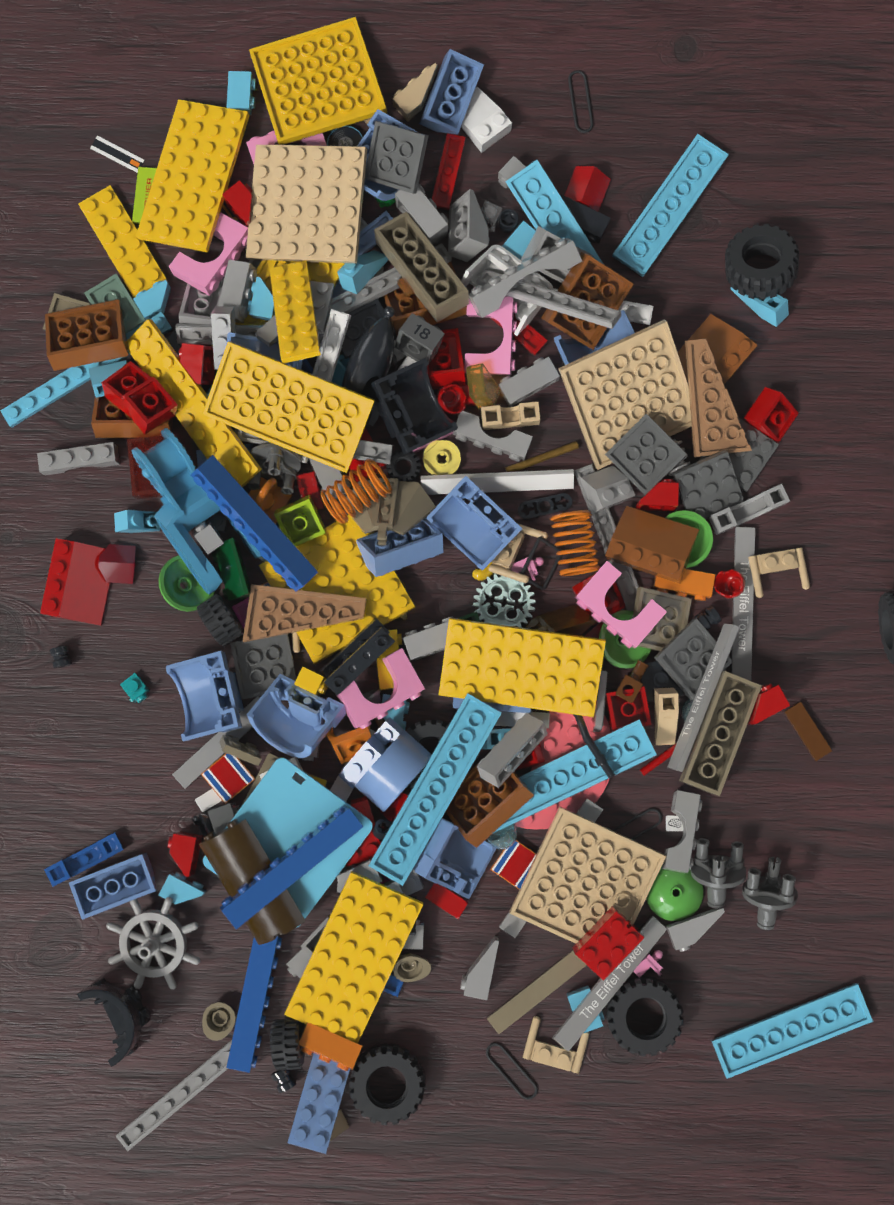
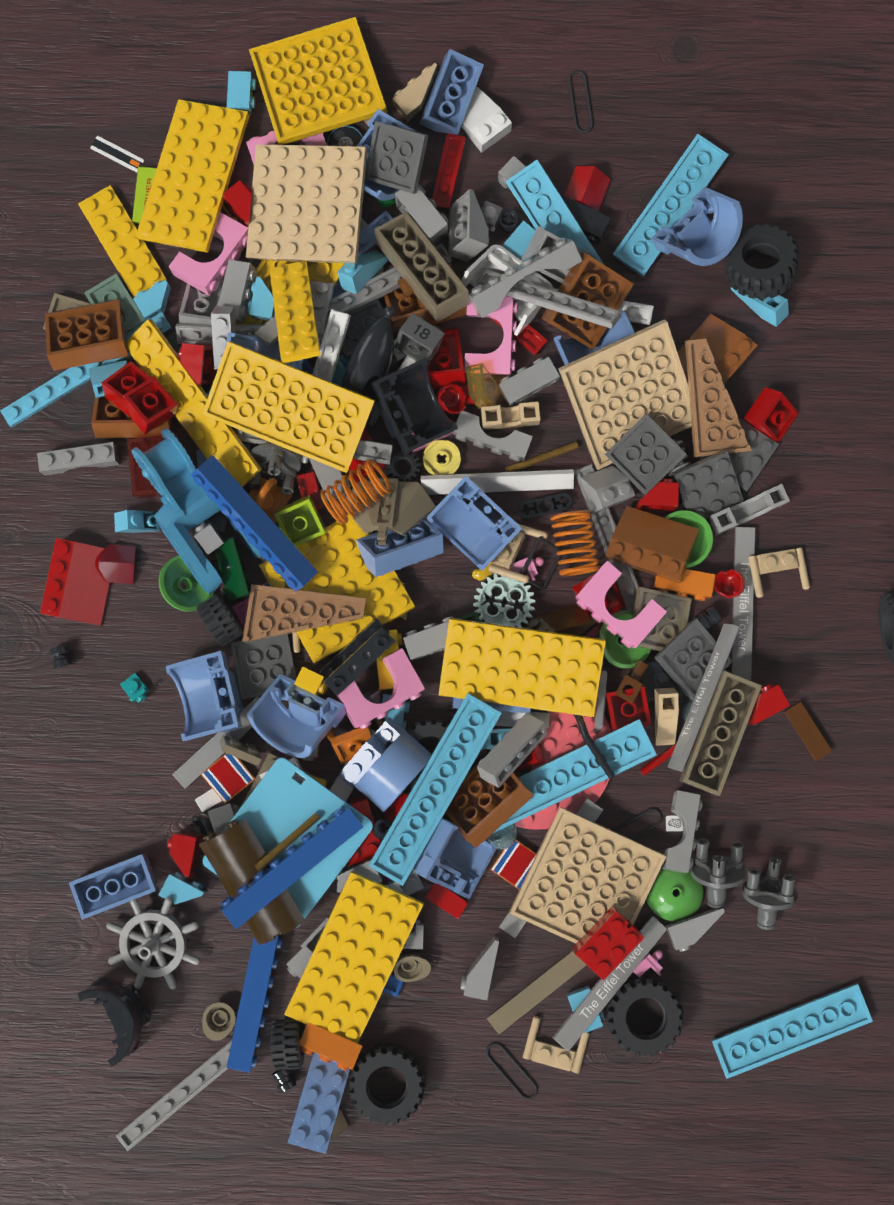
(83, 859): blue slope -> none
(286, 842): none -> pearl gold bar
(696, 236): none -> medium blue piece

